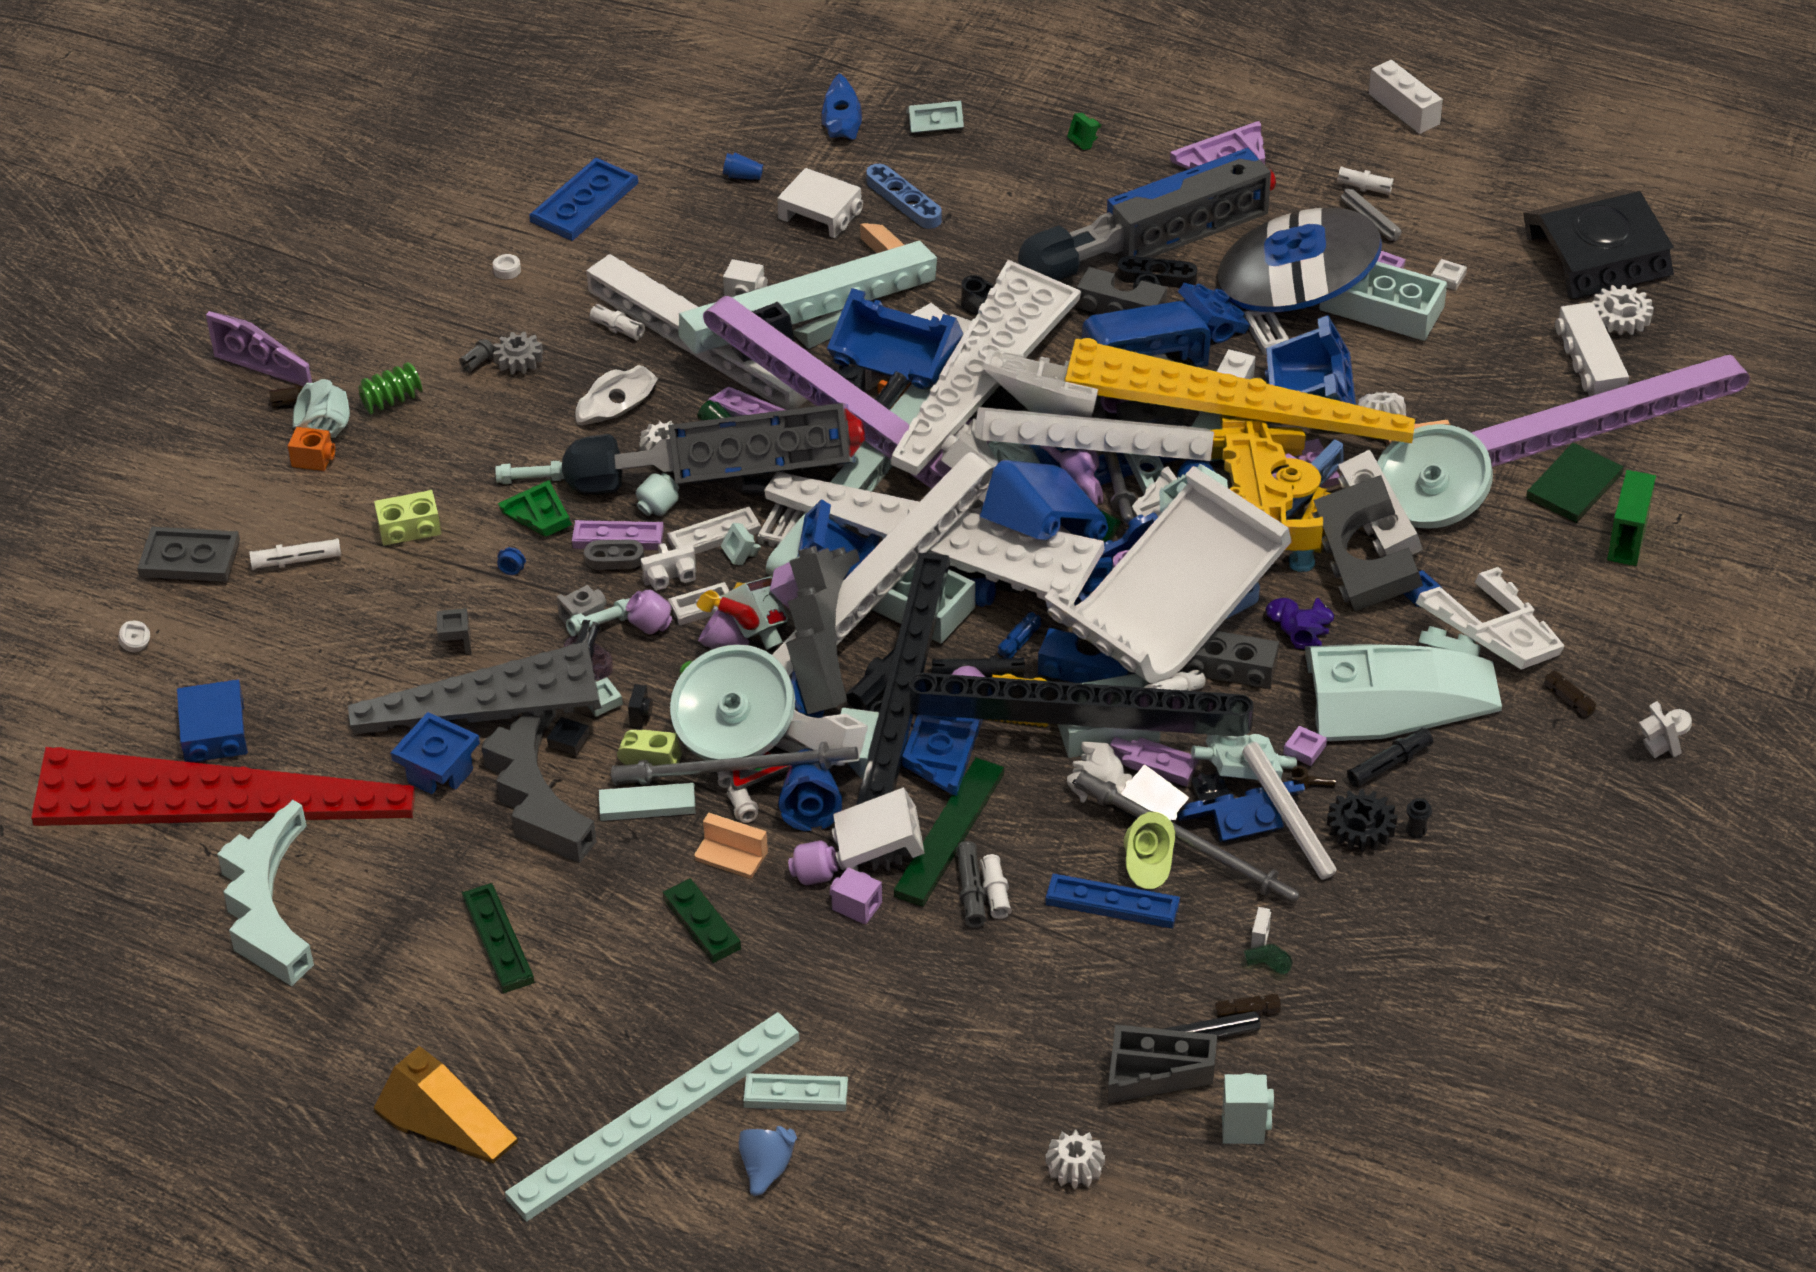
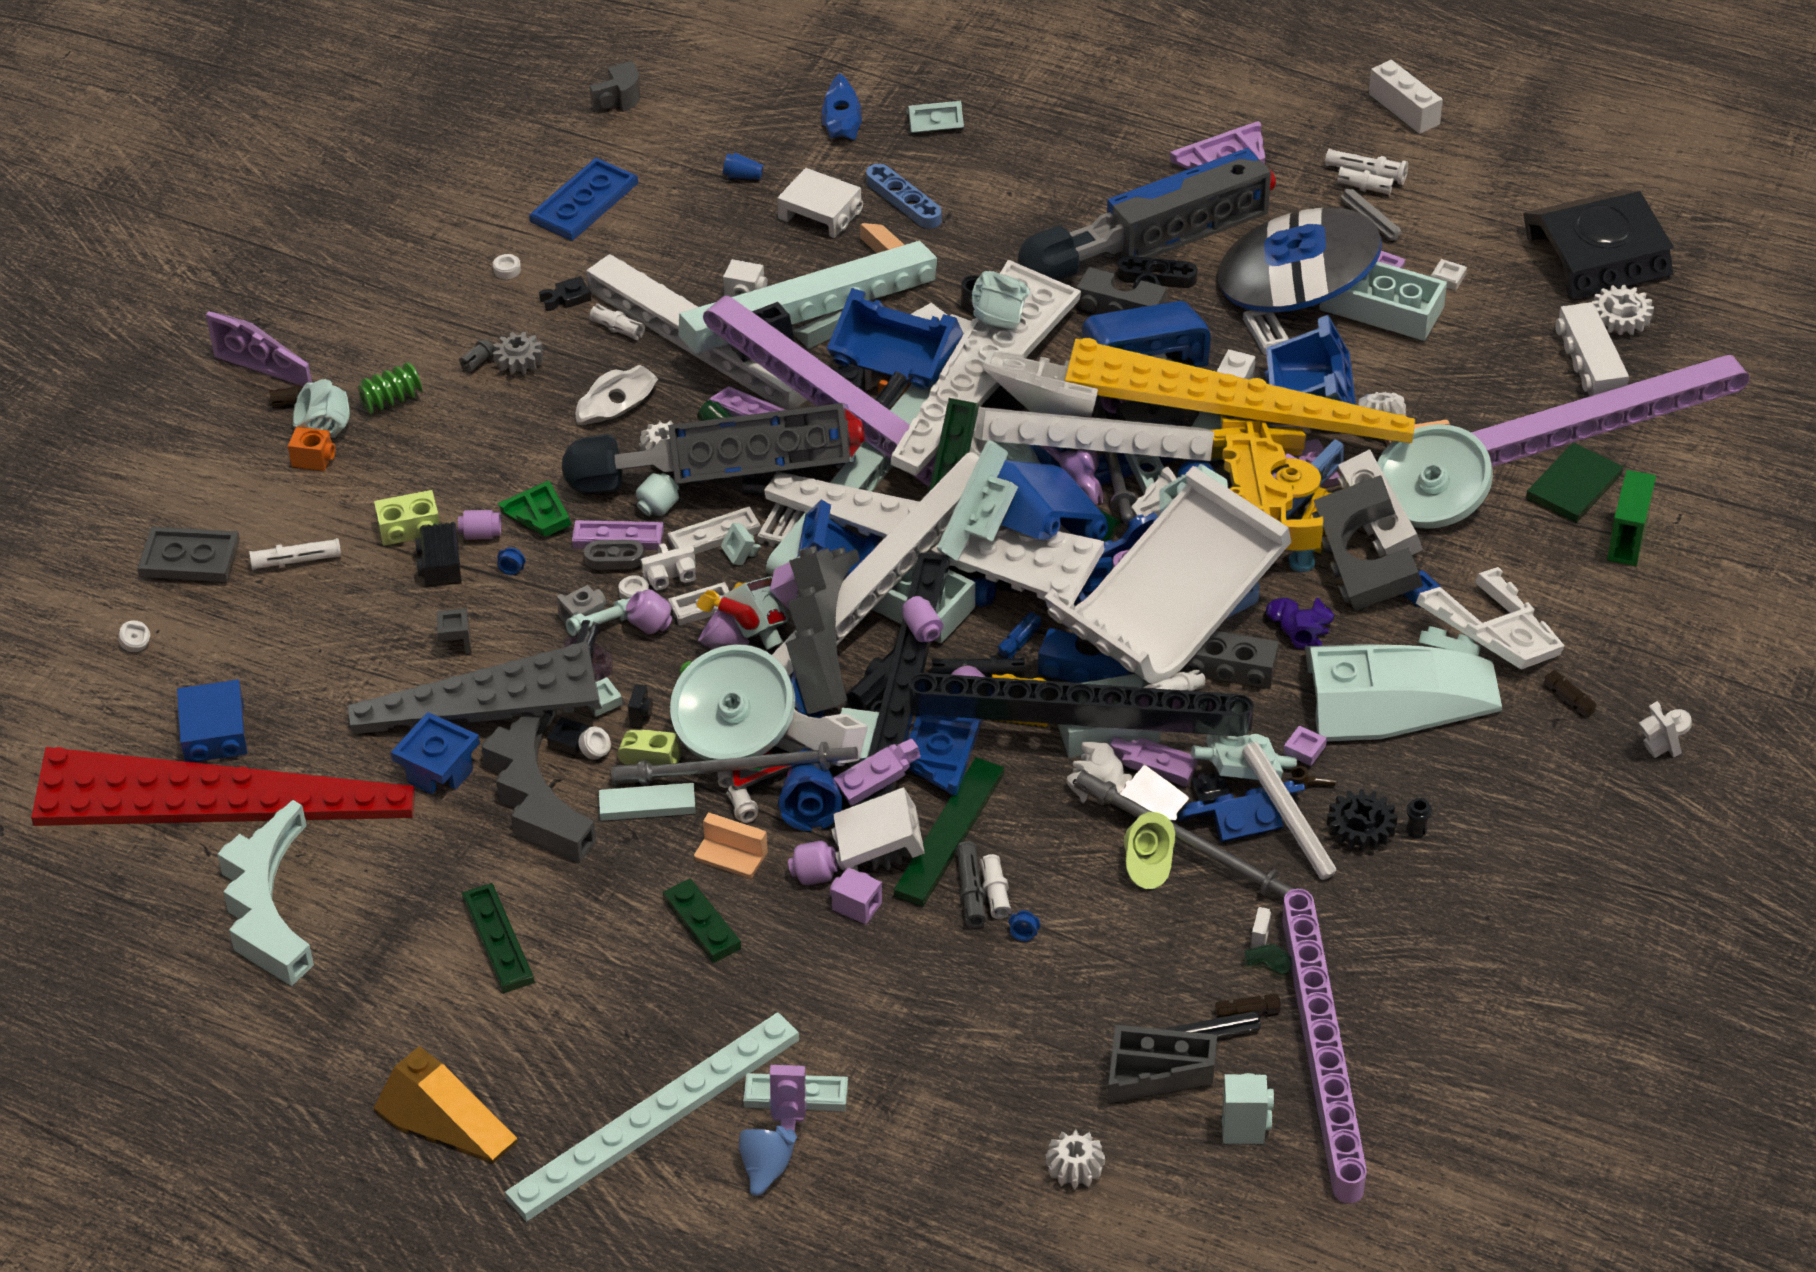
(439, 554): none -> black brick
(479, 524): none -> lavender brick
(505, 473): light aqua bar -> none
(568, 292): none -> black plate
(594, 743): none -> white tile
(620, 89): none -> dark grey brick
(631, 585): none -> white tile
(788, 1094): none -> lavender hinge
(876, 771): none -> lavender hinge
(922, 619): none -> lavender brick
(955, 437): none -> dark green tile
(981, 503): none -> light aqua bracket
(999, 299): none -> light aqua piece
(1022, 931): none -> blue plate
(1083, 130): green tile -> none
(1112, 900): blue tile -> none
(1216, 311): blue plate -> none
(1324, 1047): none -> lavender beam
(1379, 166): none -> white pin
(1400, 751): black pin -> none

